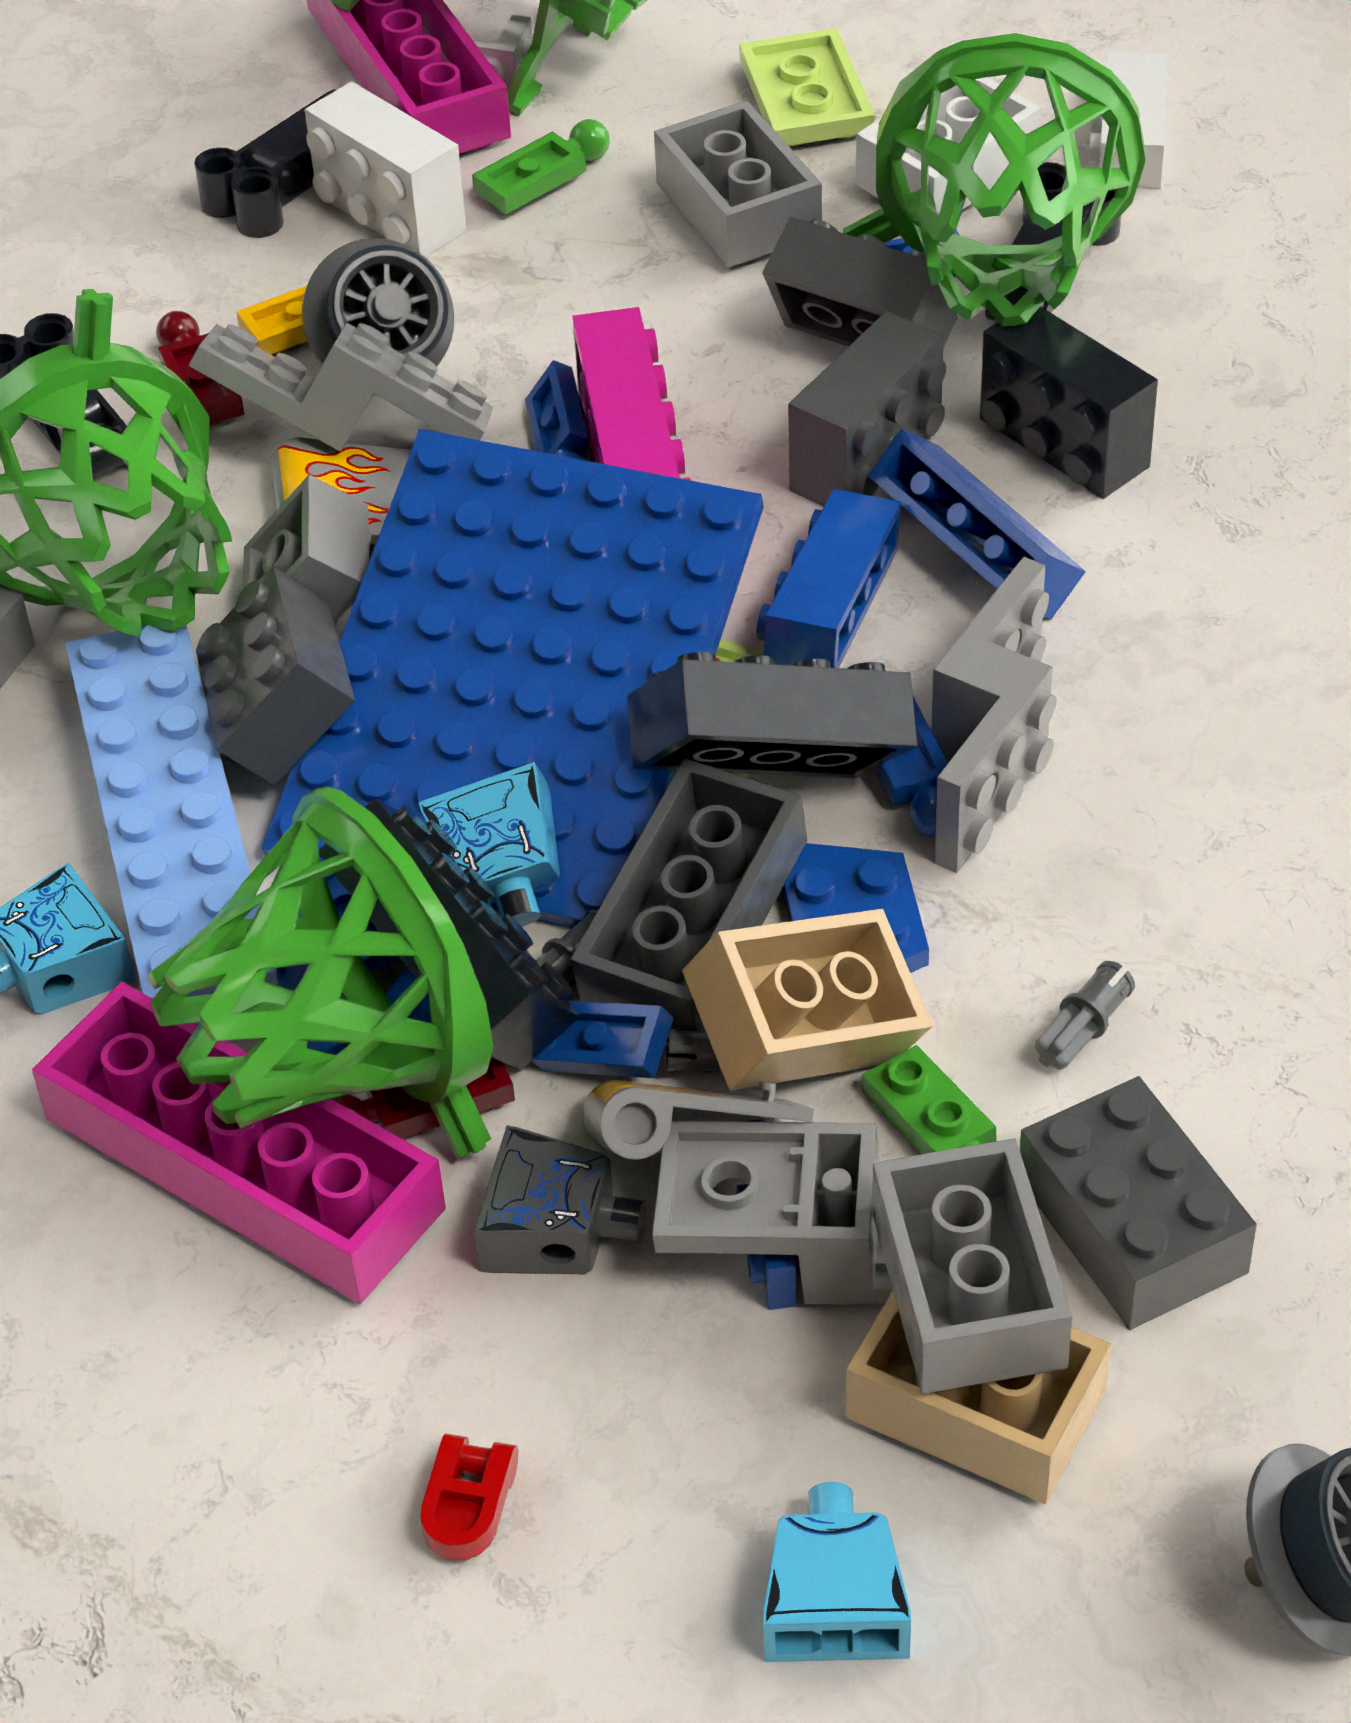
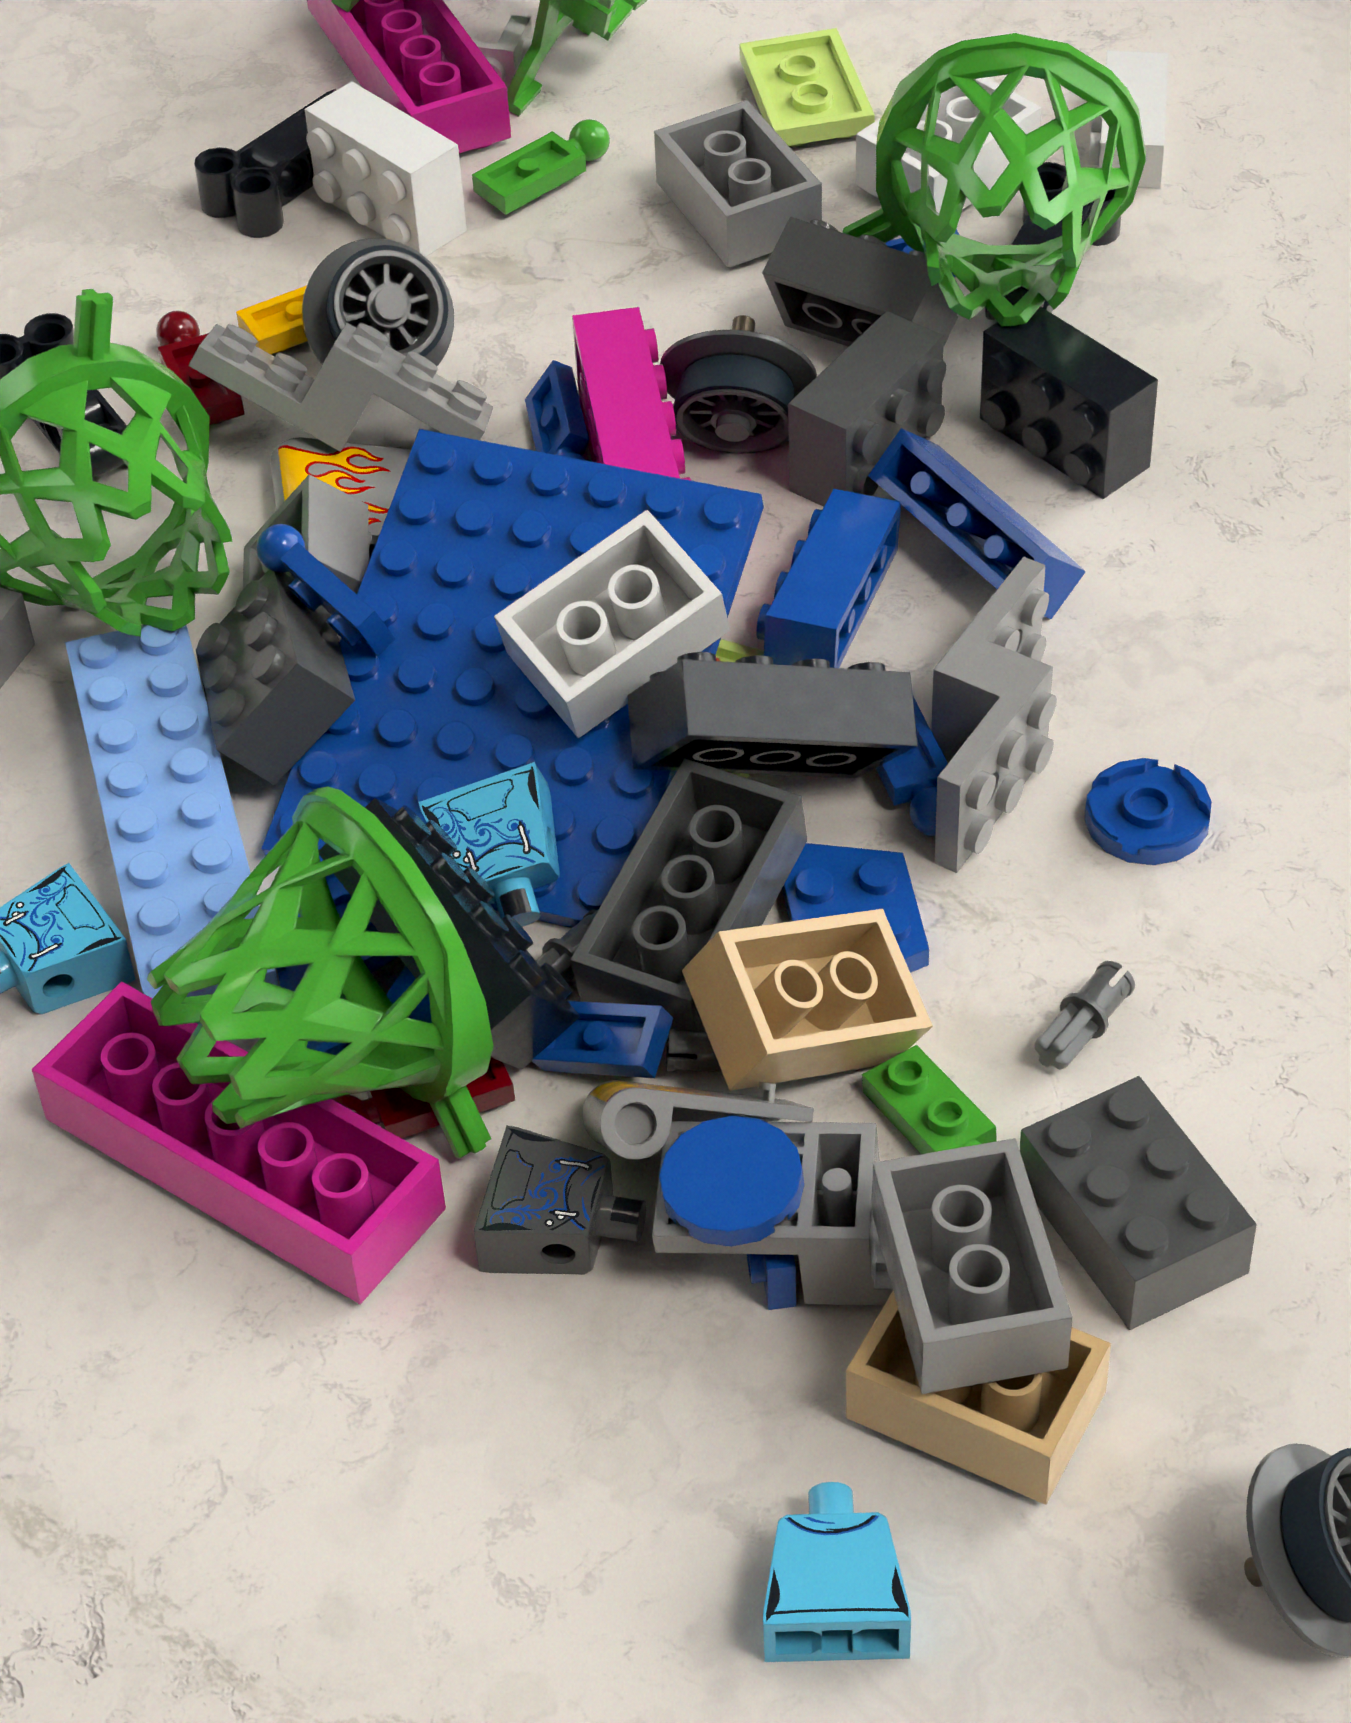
(283, 550): none -> blue plate
(463, 1515): red plate -> none
(612, 622): none -> white brick
(731, 1180): none -> blue tile
(735, 387): none -> dark grey piece
(1147, 812): none -> blue tile

